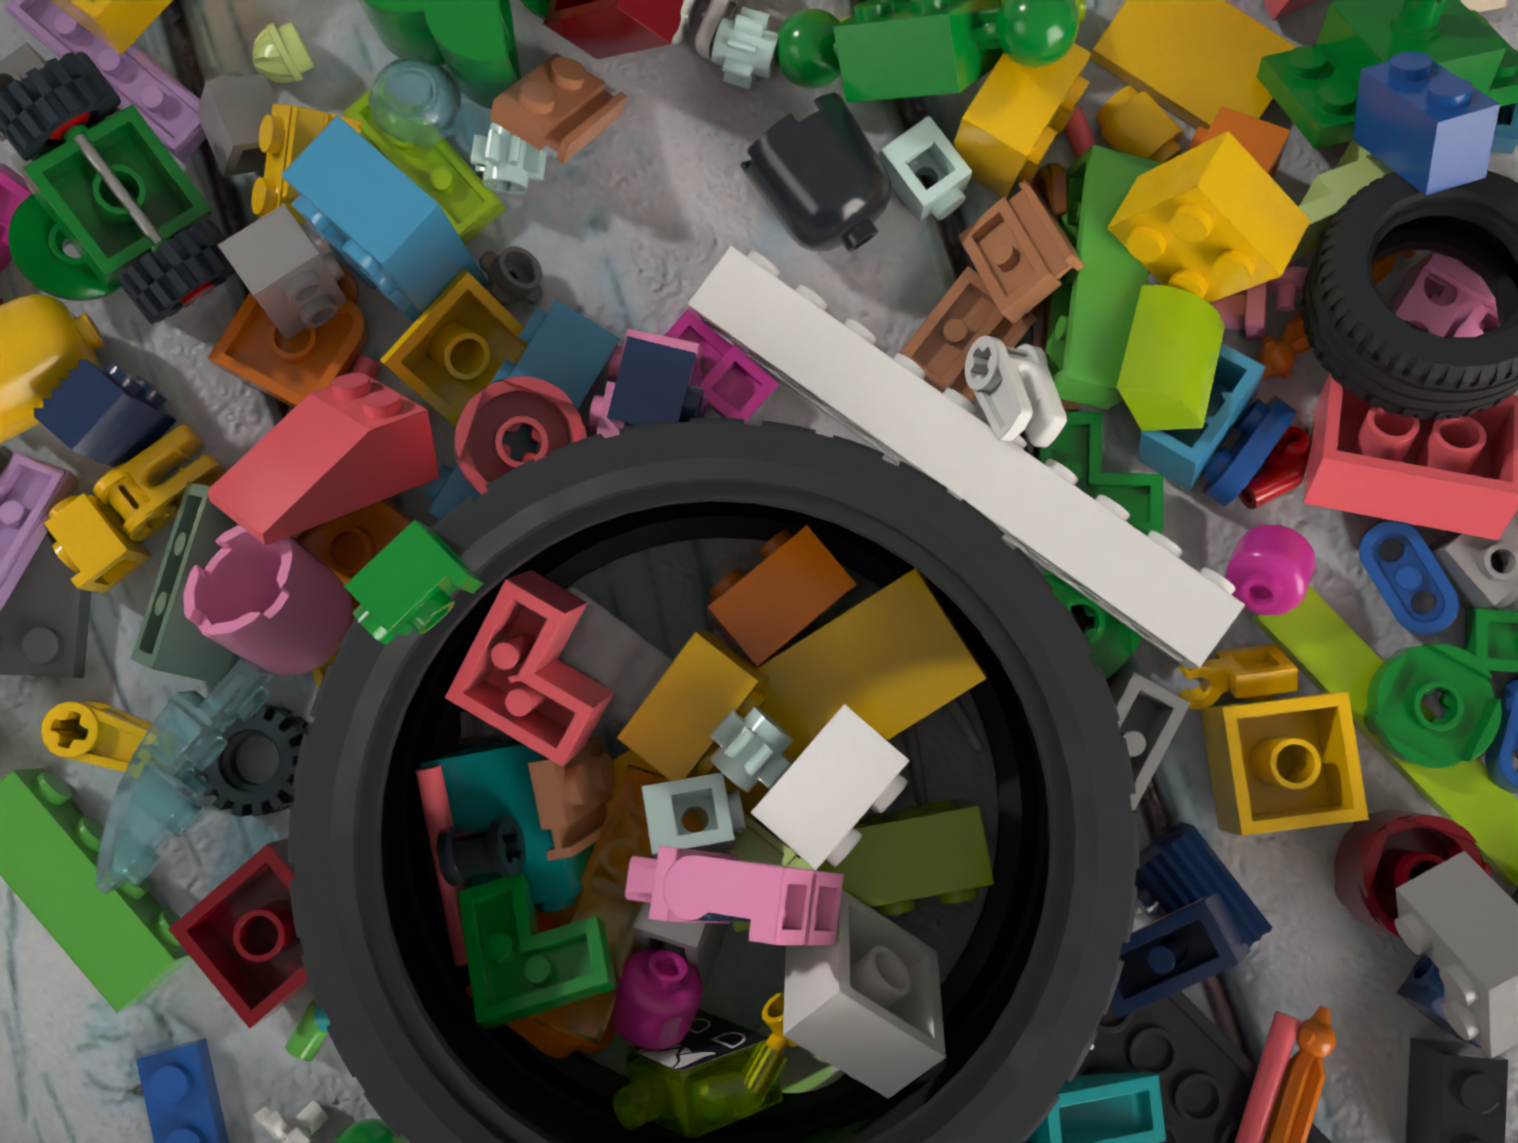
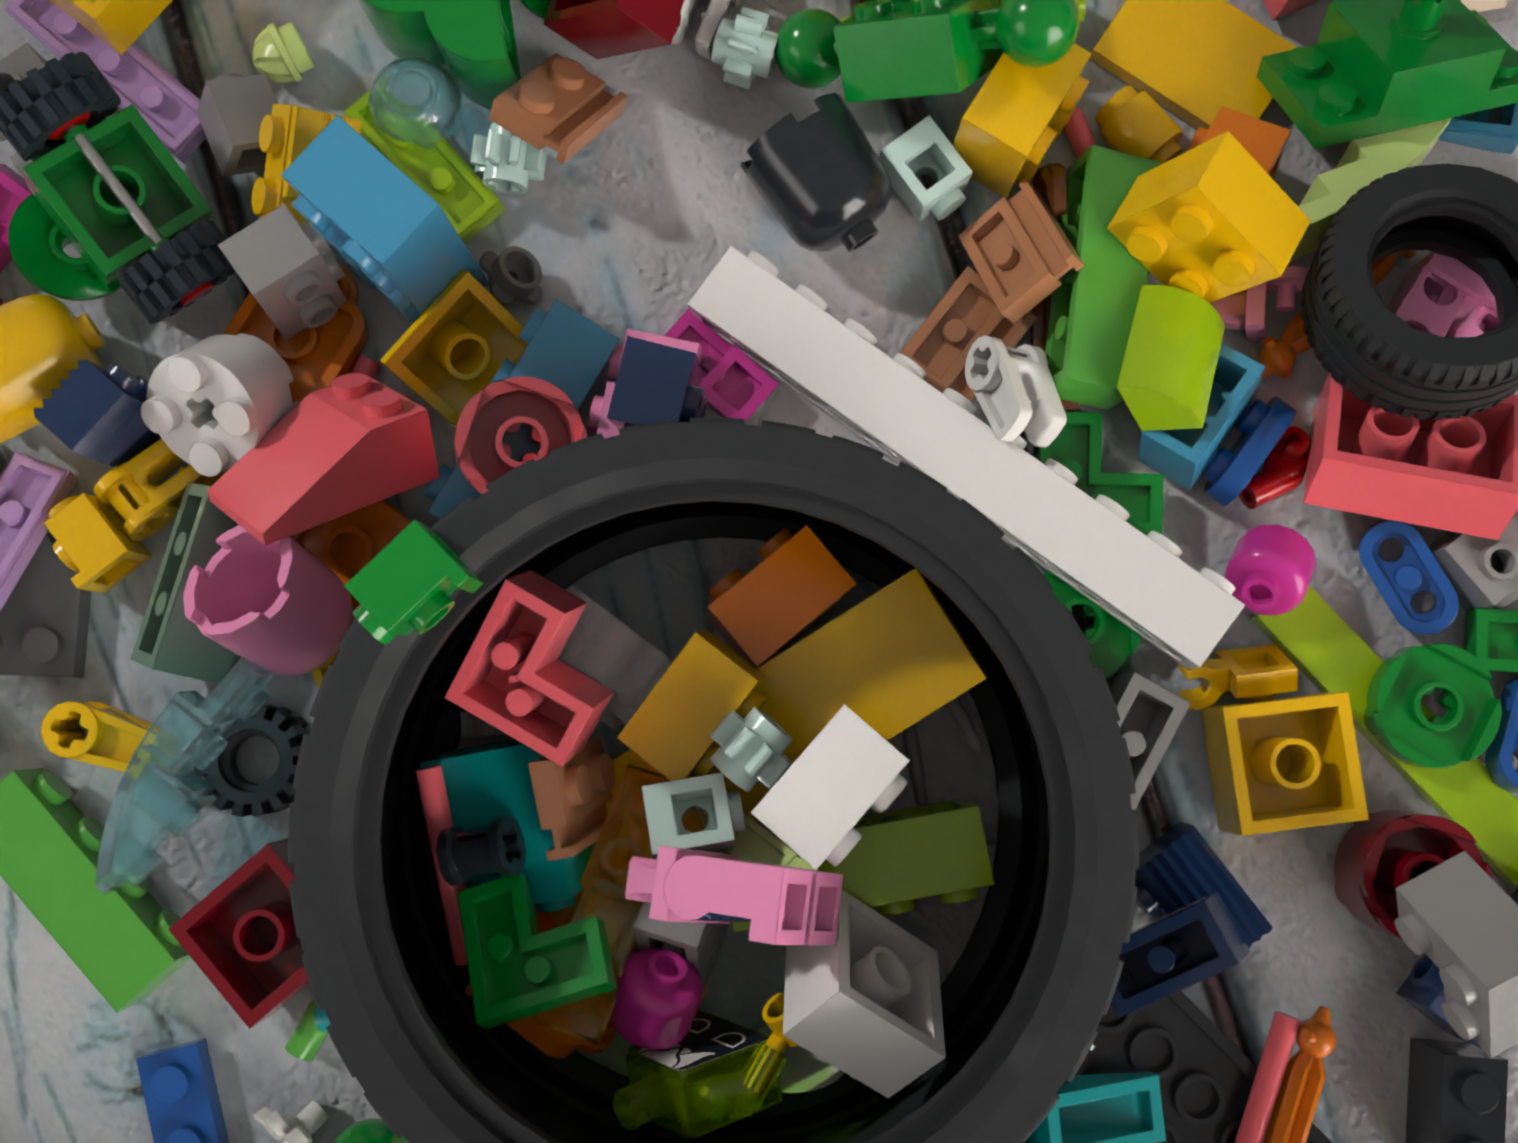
(218, 399): none -> white brick
(1425, 122): blue brick -> none

